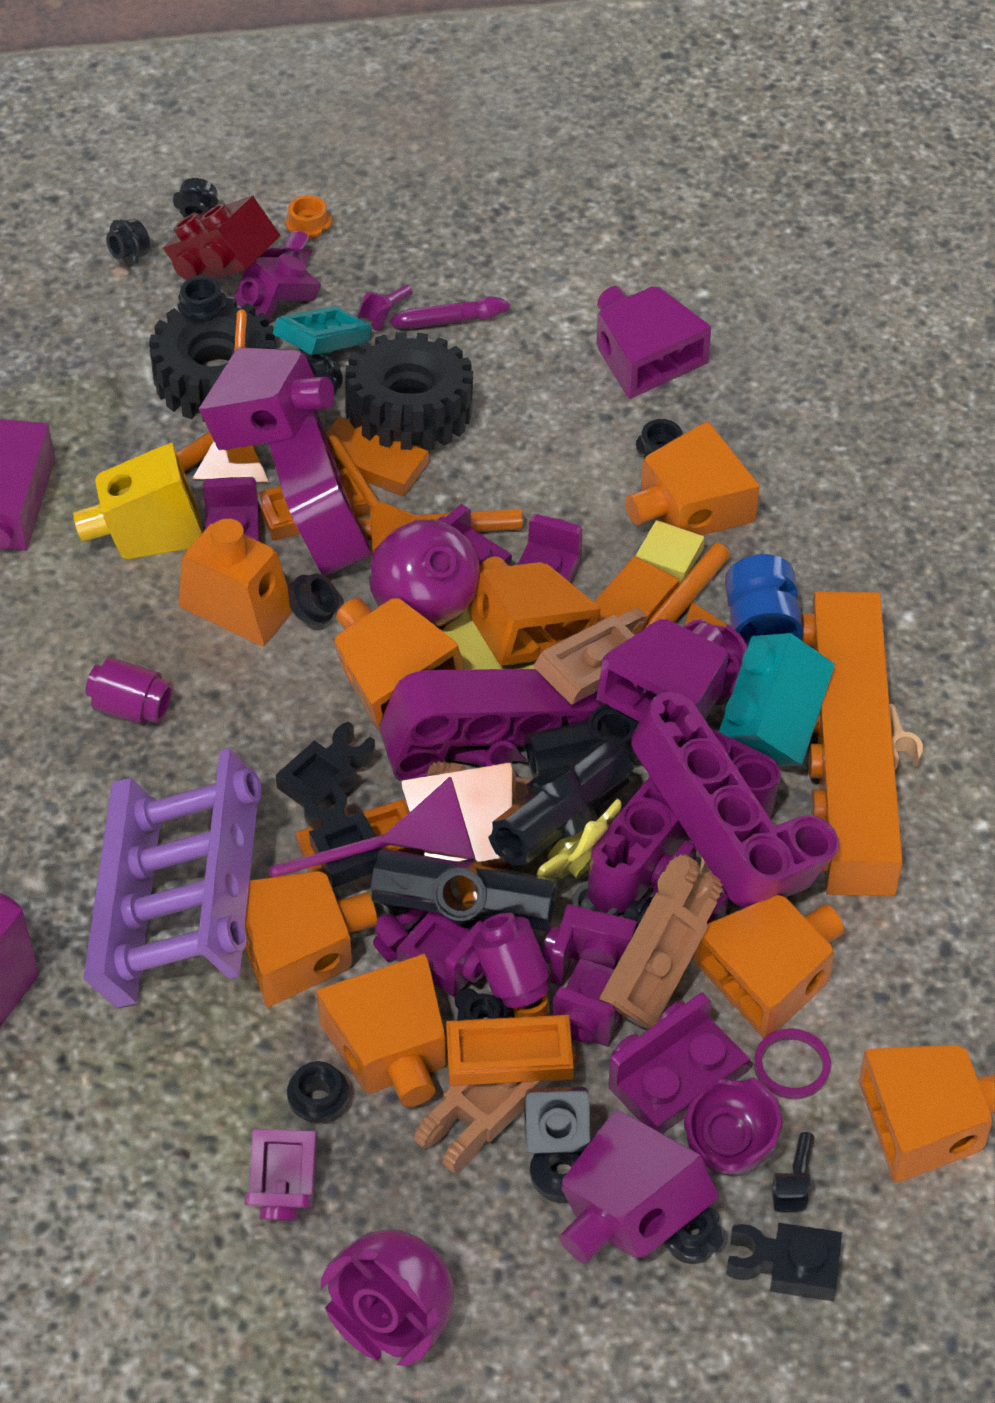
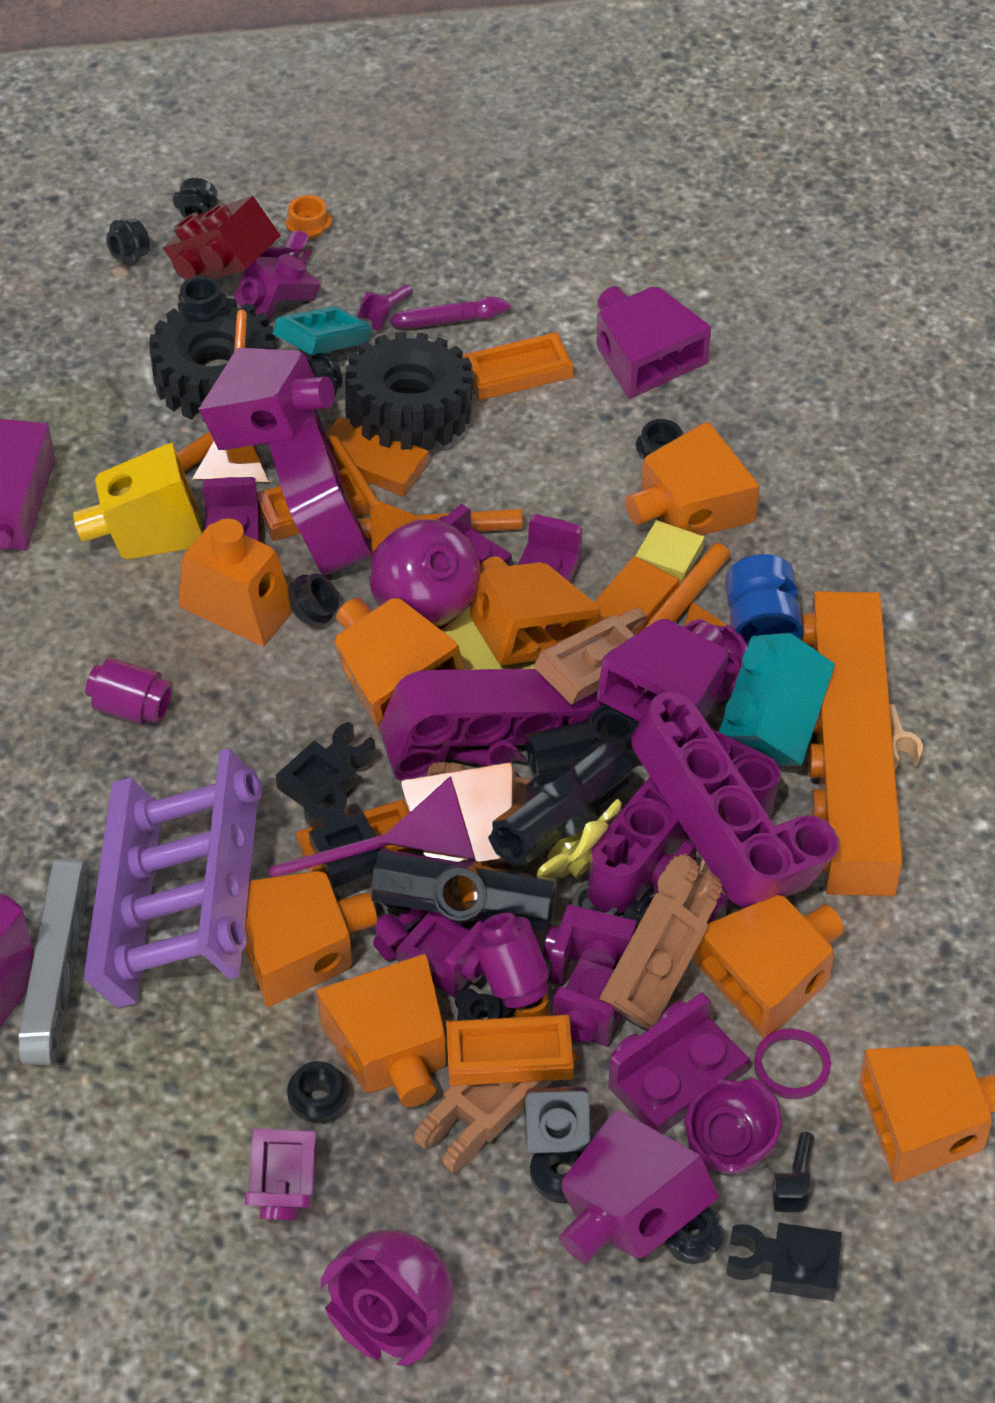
(54, 962): none -> light grey beam
(519, 366): none -> orange tile

